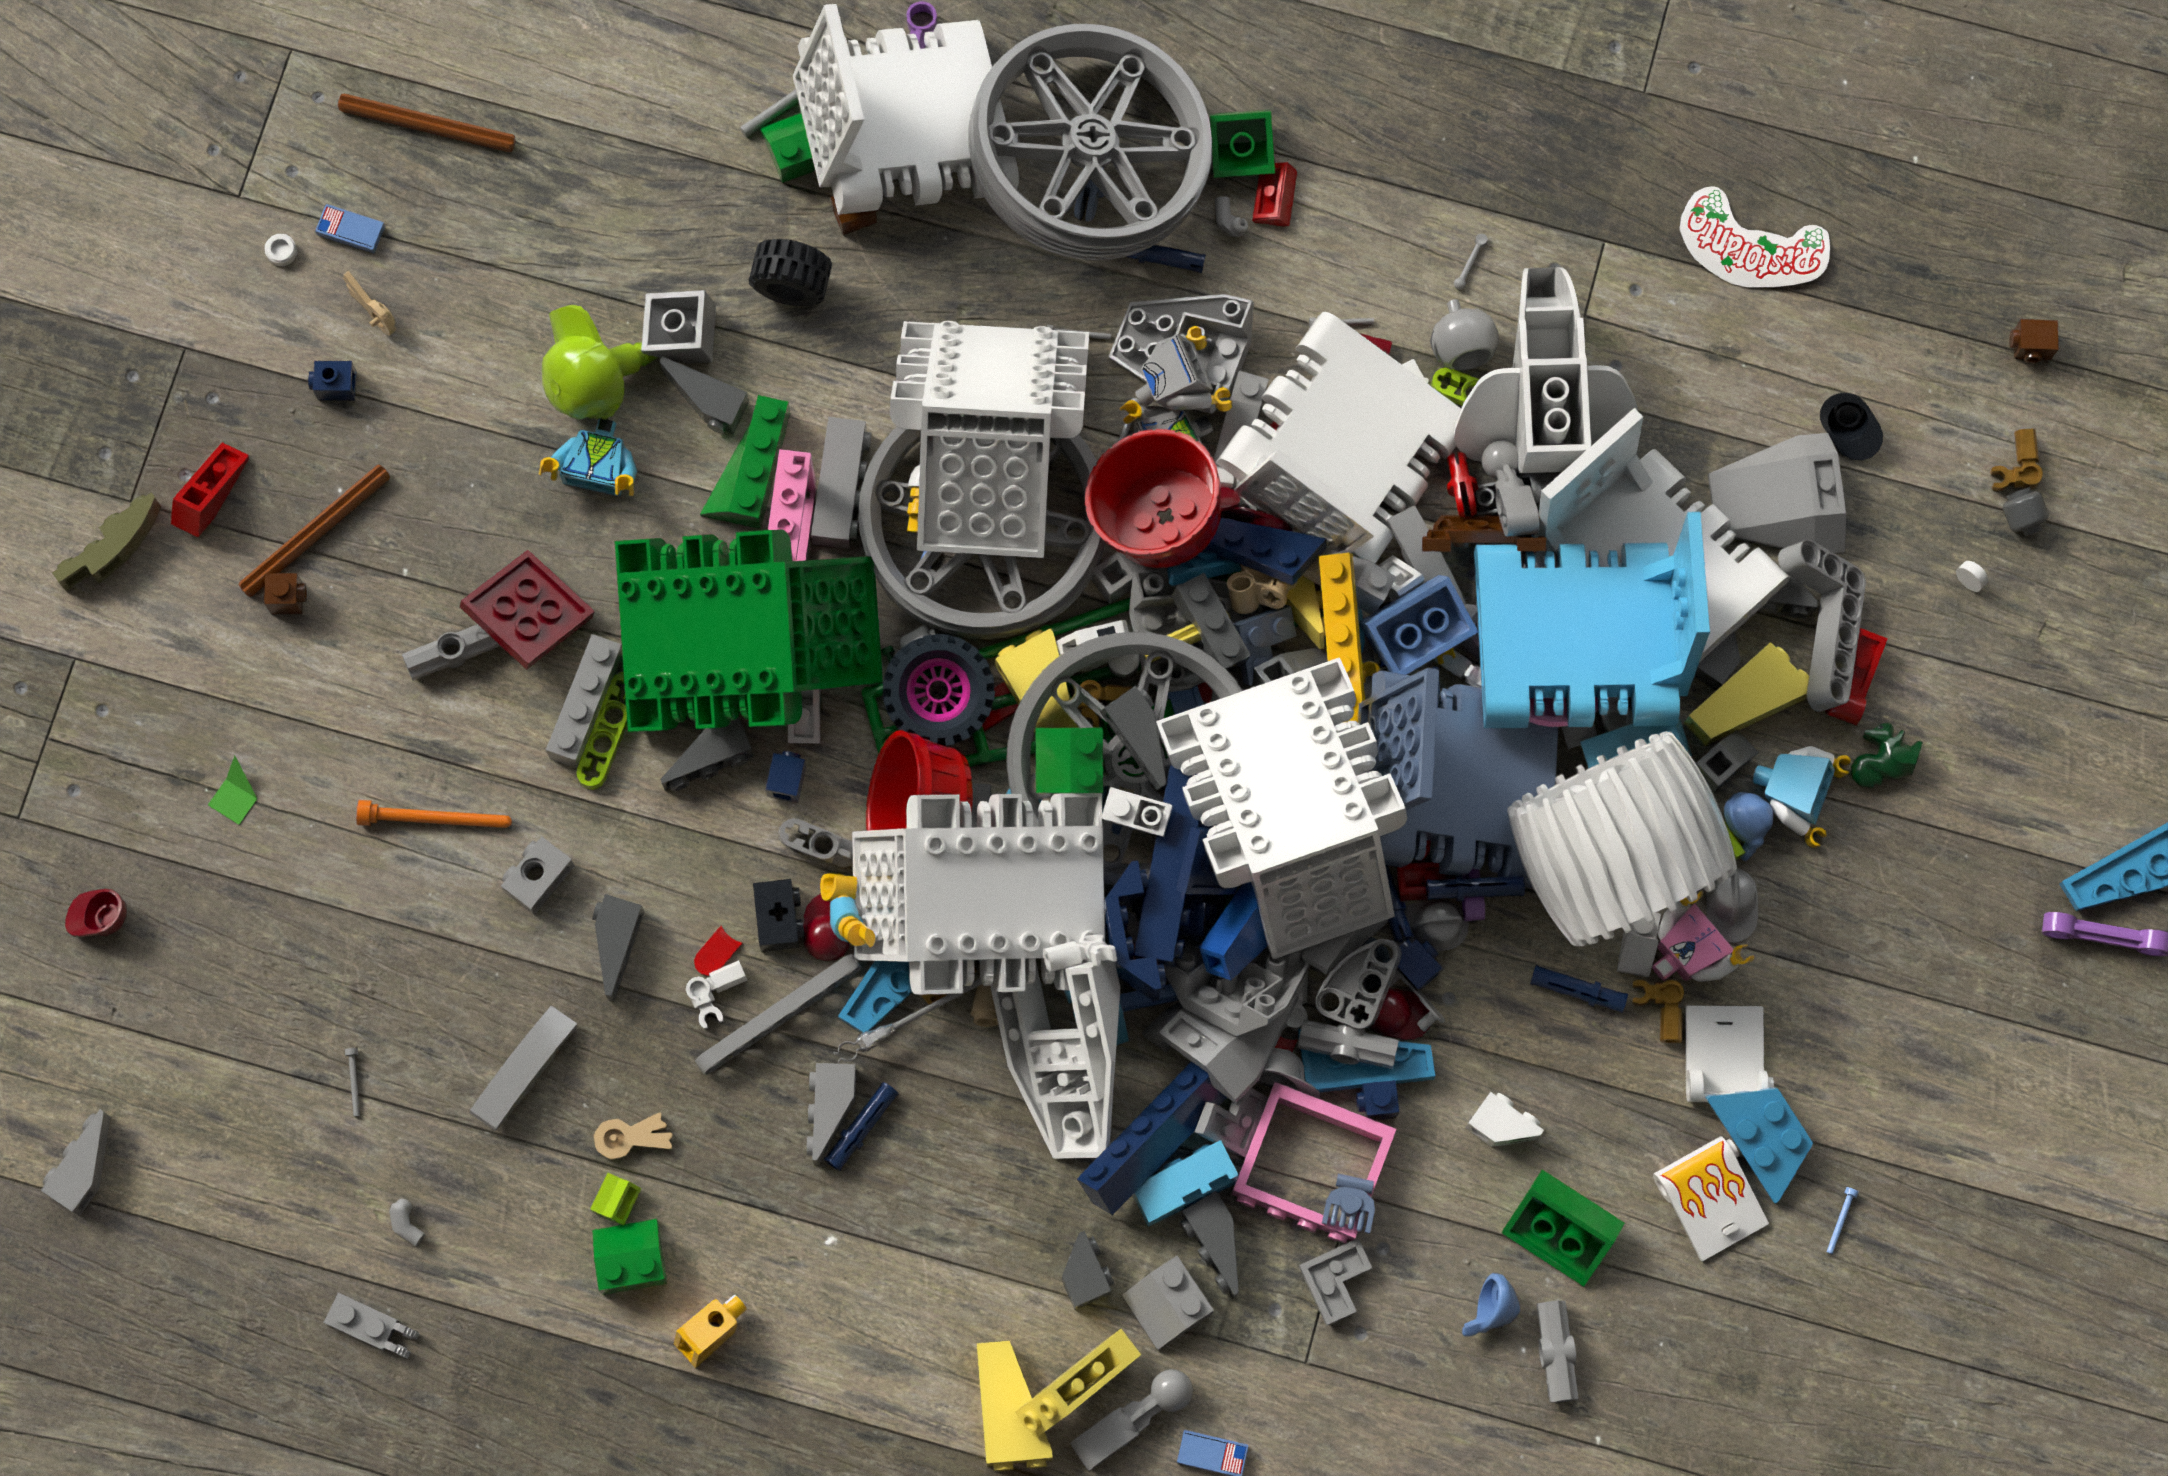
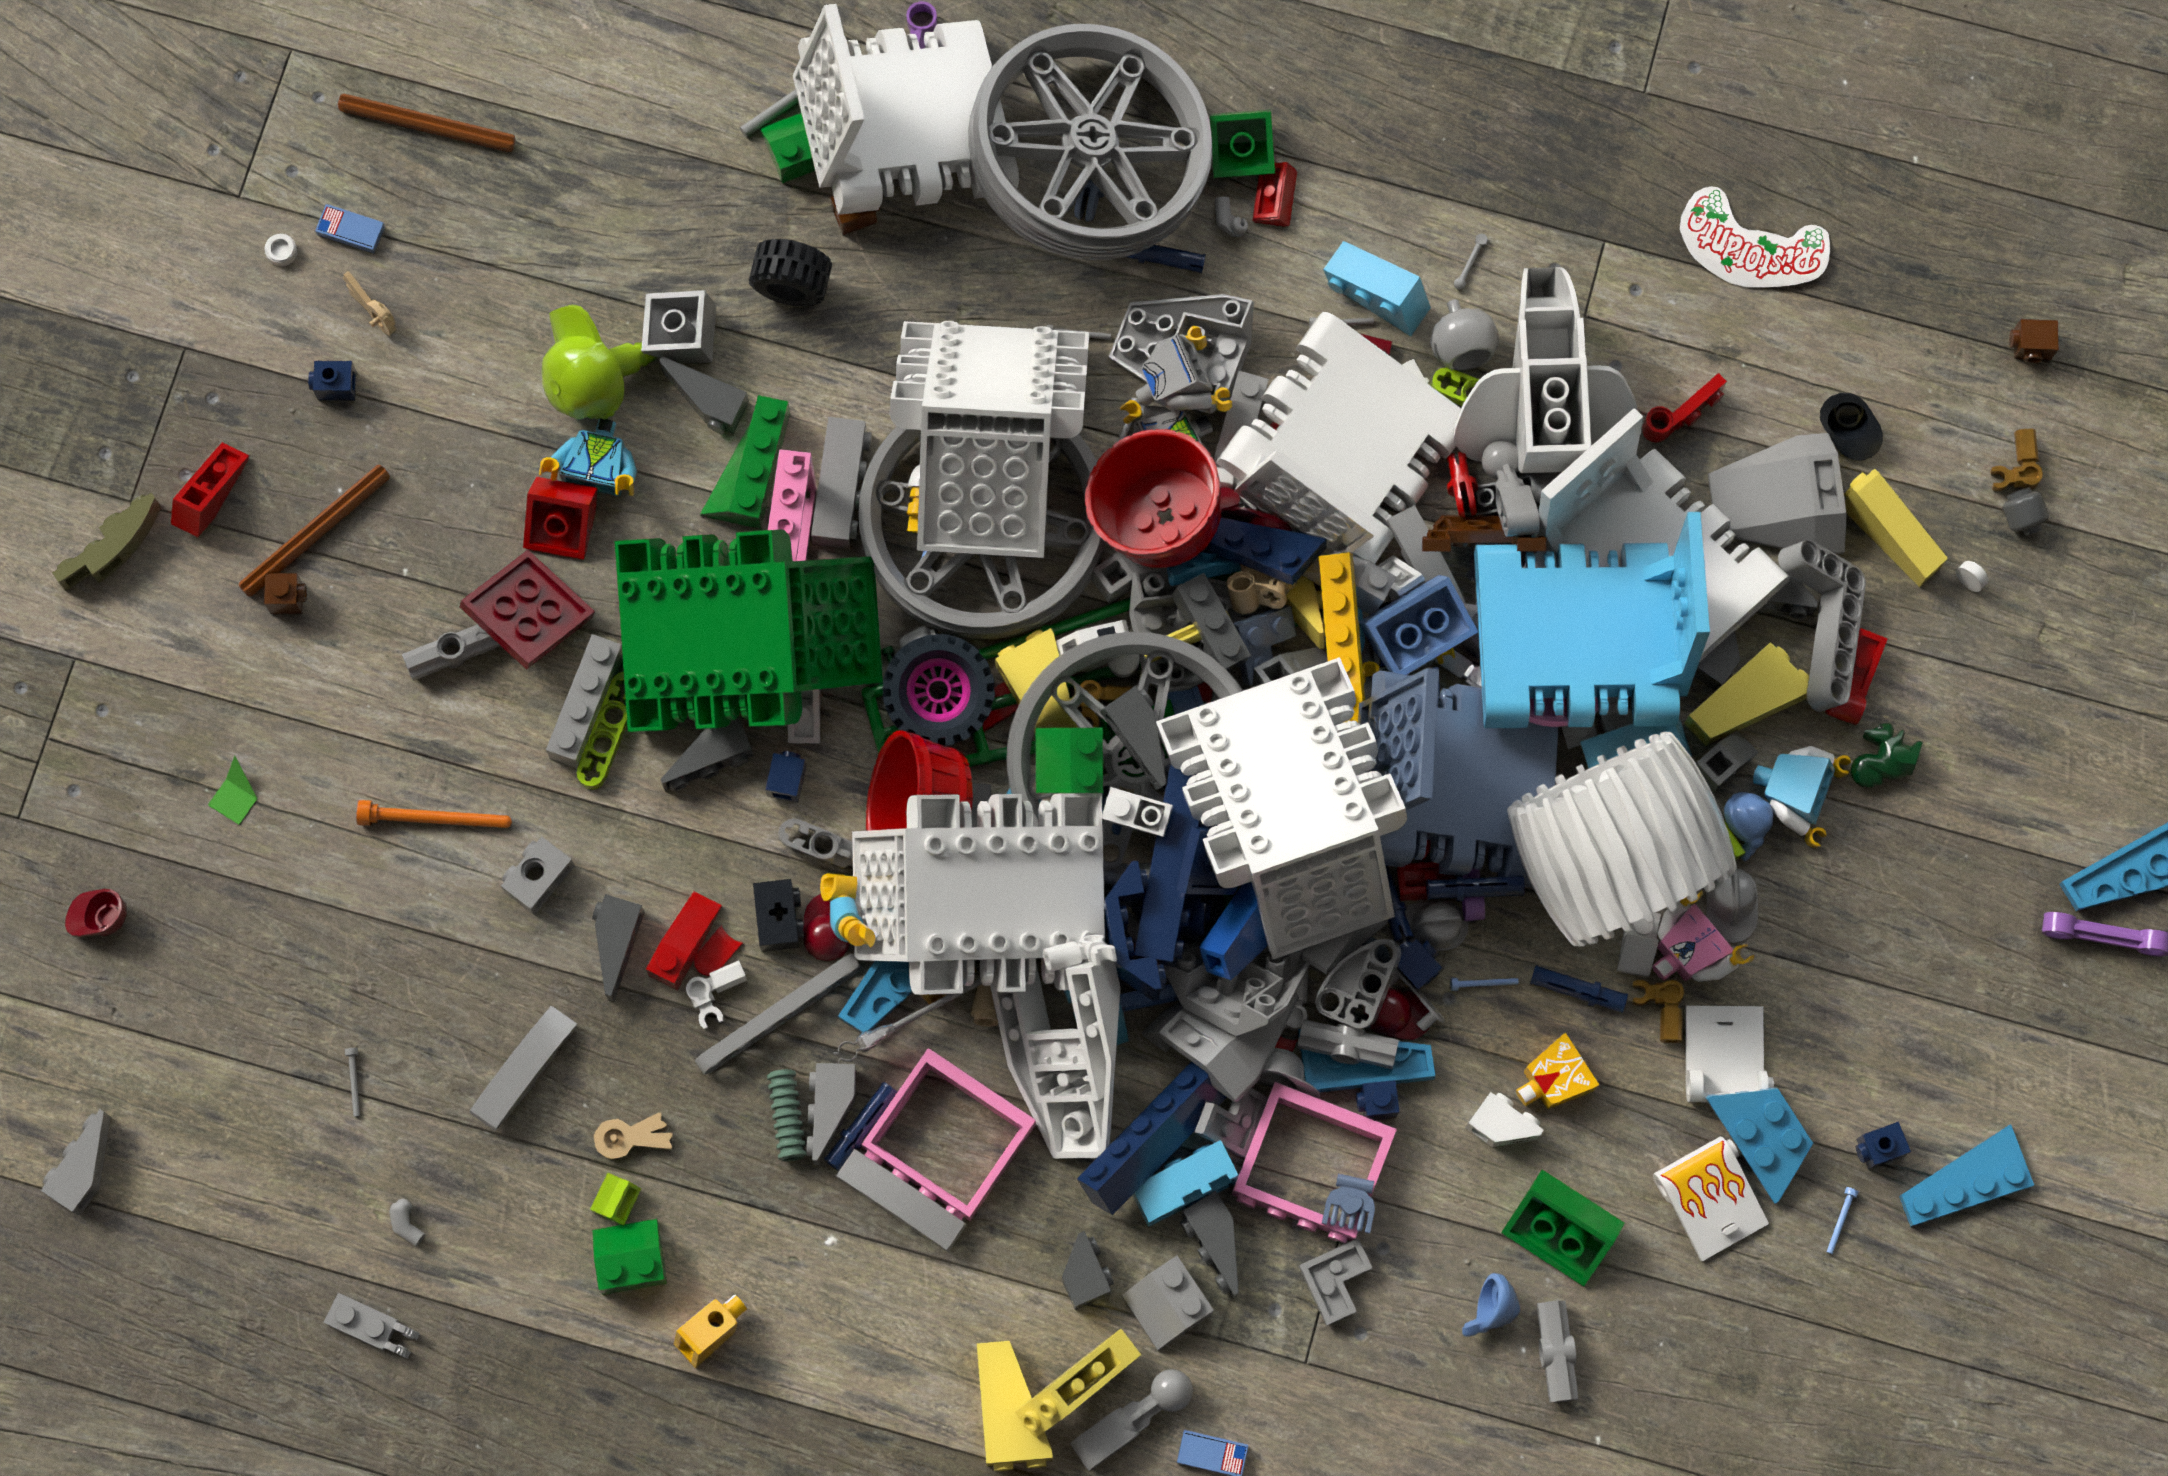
(559, 517): none -> red slope
(683, 940): none -> red slope
(786, 1115): none -> sand green piece
(901, 1200): none -> light grey slope
(977, 1091): none -> bright pink window
(1378, 286): none -> medium azure wedge
(1455, 984): none -> light blue piece
(1557, 1076): none -> yellow torso
(1687, 413): none -> red plate
(1882, 1145): none -> dark blue brick
(1893, 526): none -> light yellow slope
(1974, 1178): none -> dark azure wing

